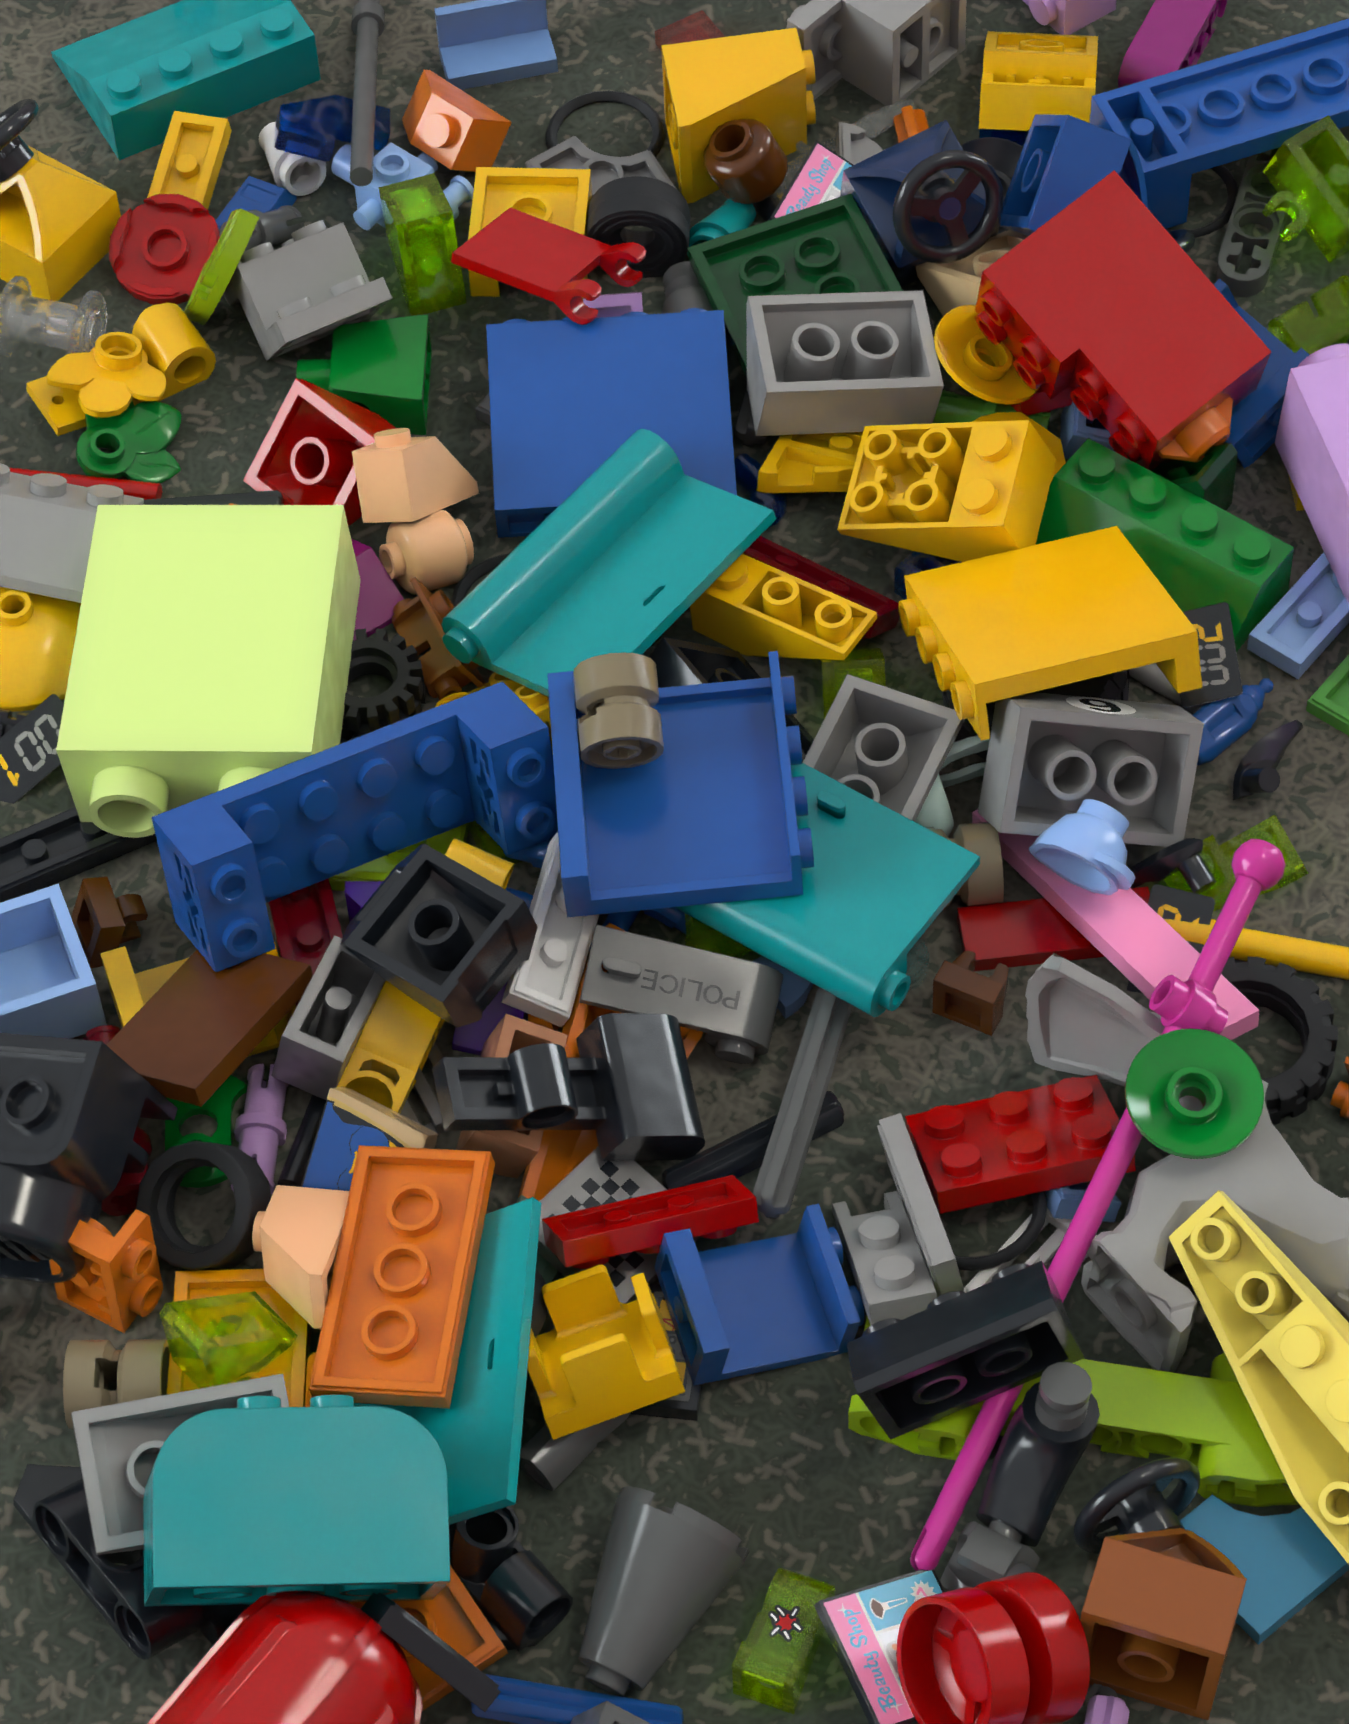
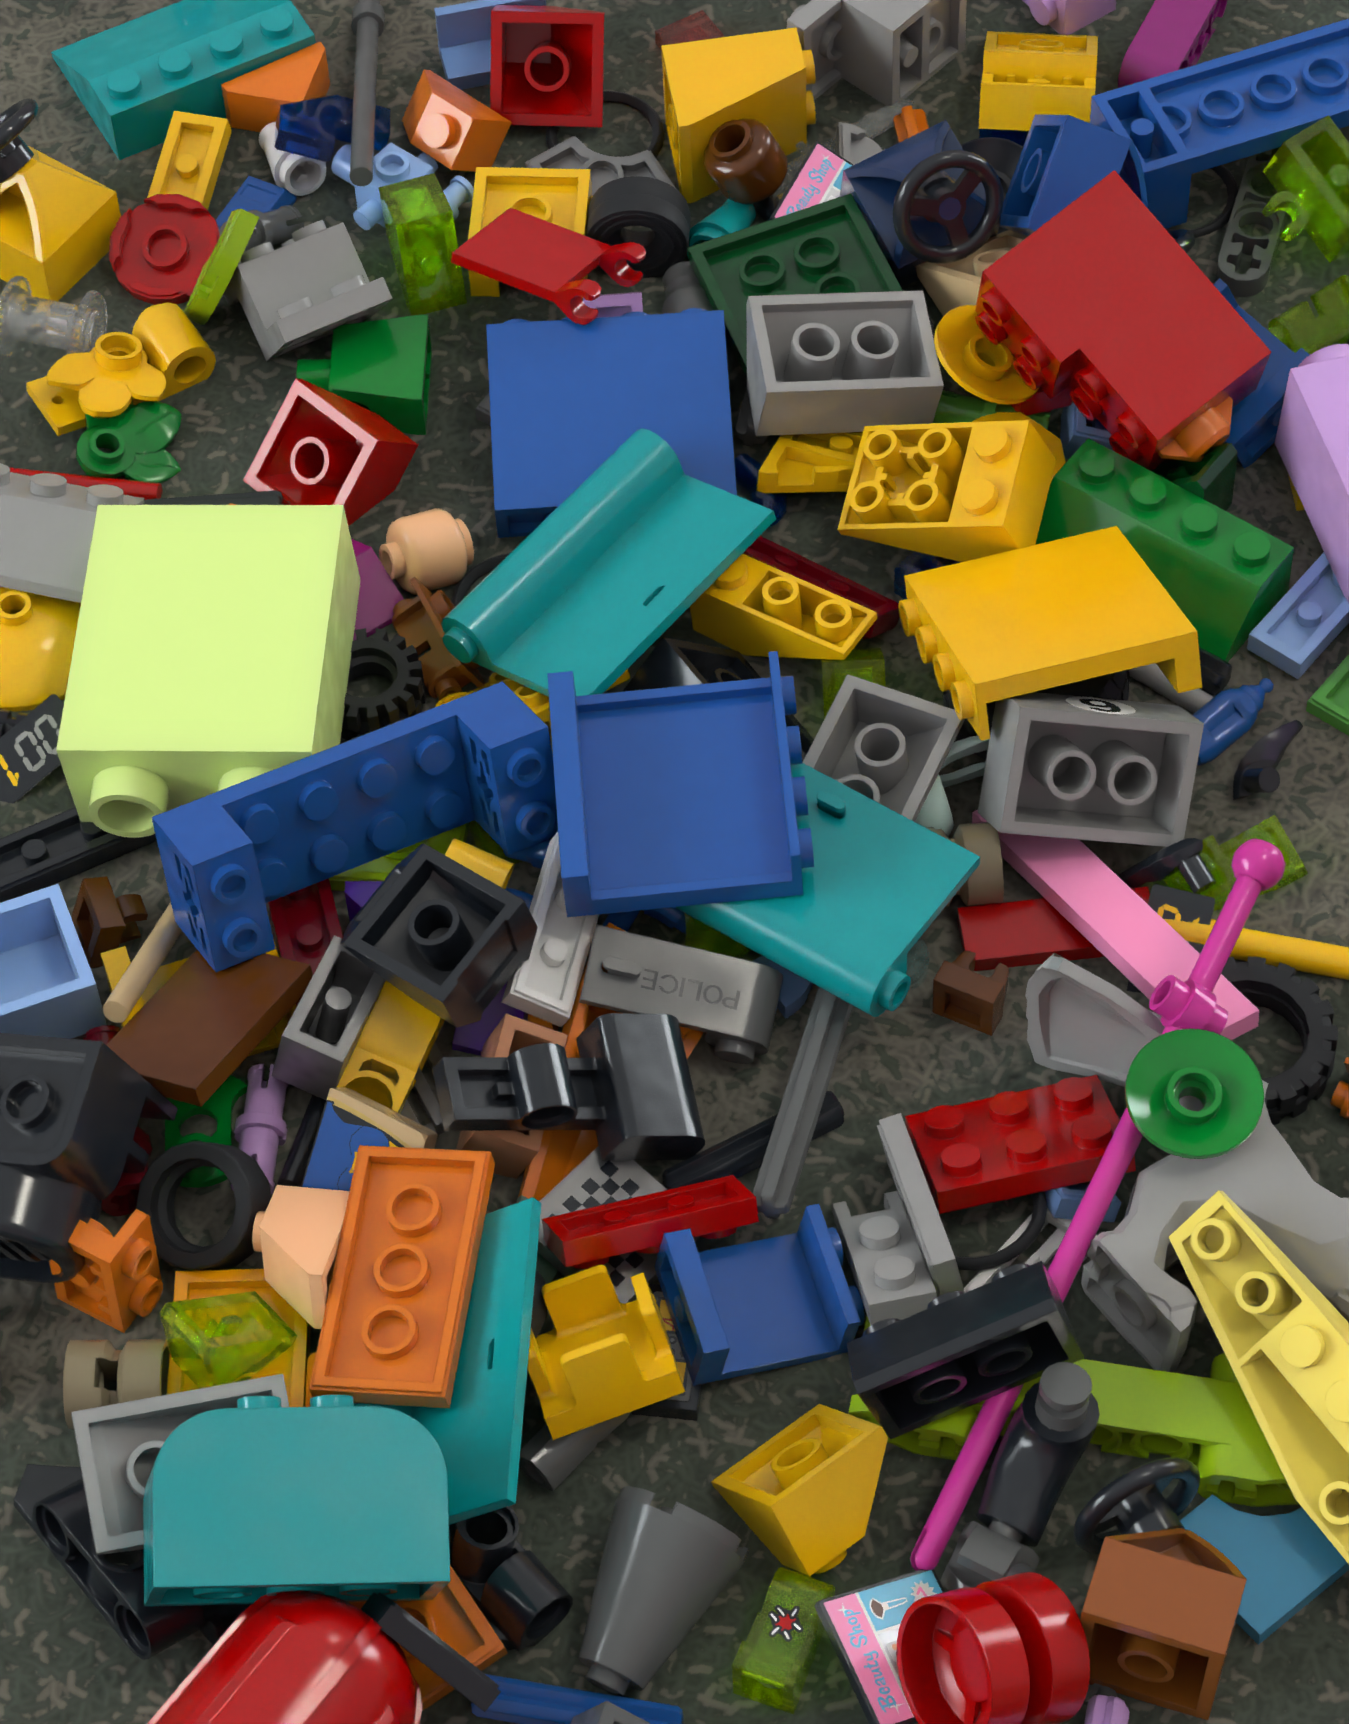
(142, 968): none -> tan bar
(256, 96): none -> orange slope
(408, 477): light nougat slope -> none
(547, 65): none -> red slope
(618, 708): dark tan wheel -> none
(809, 1488): none -> yellow slope
(1087, 848): light blue piece -> none
(1217, 656): black sticker -> none

